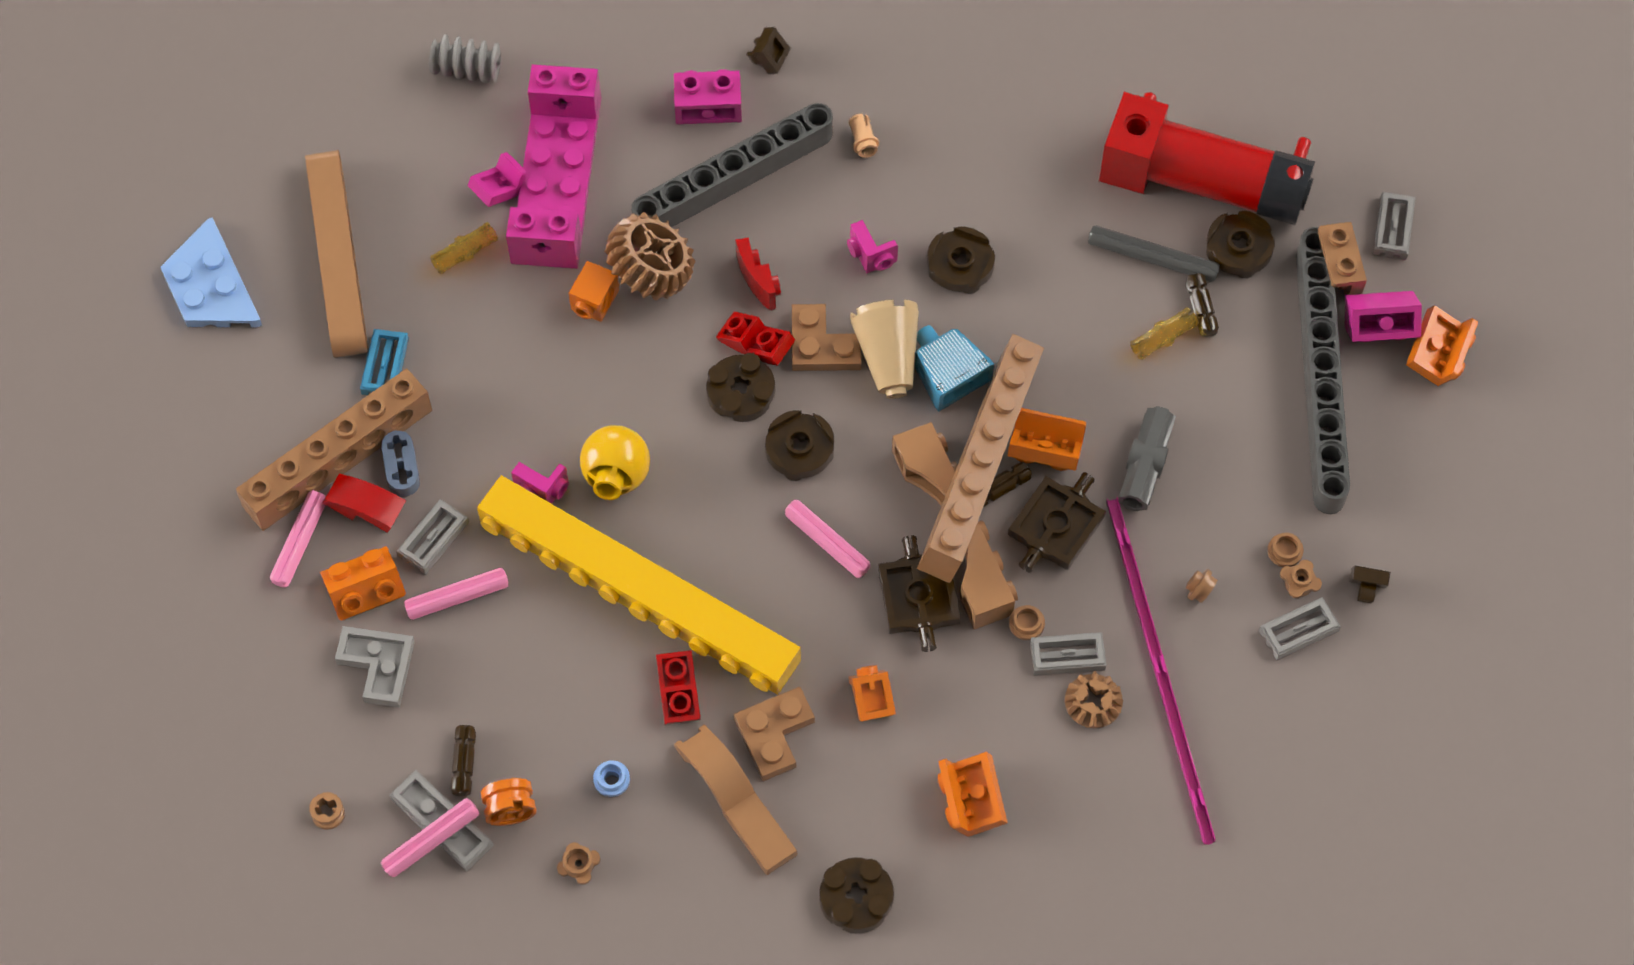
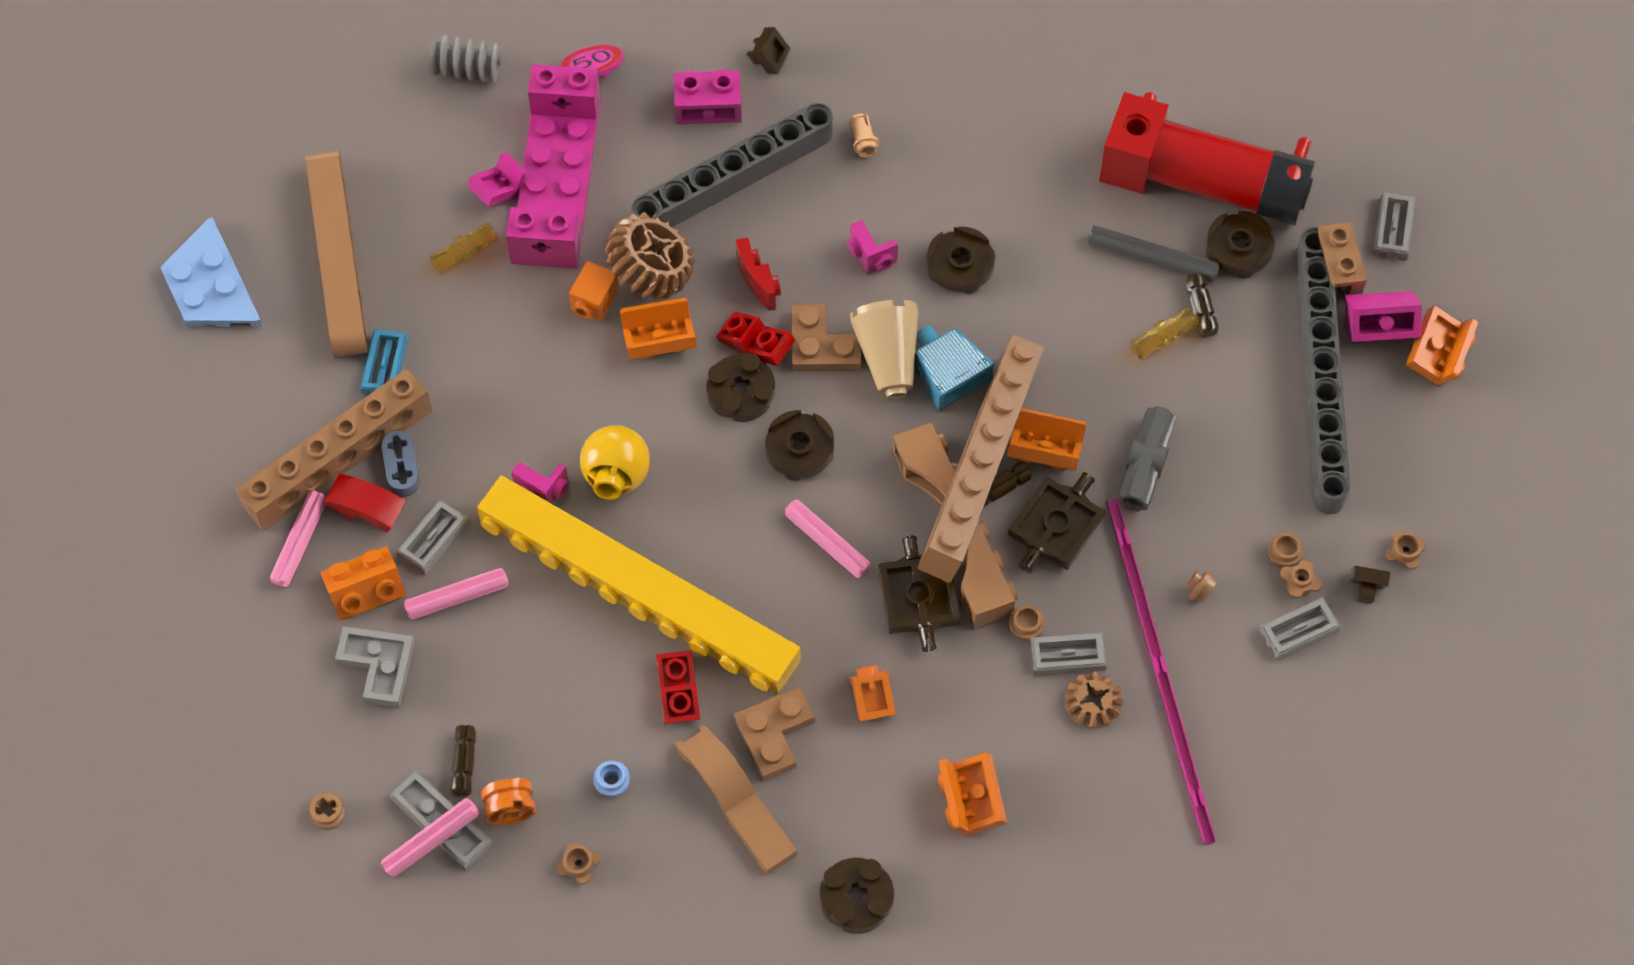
(600, 57): none -> piece
(658, 328): none -> orange bracket
(1412, 542): none -> medium nougat plate

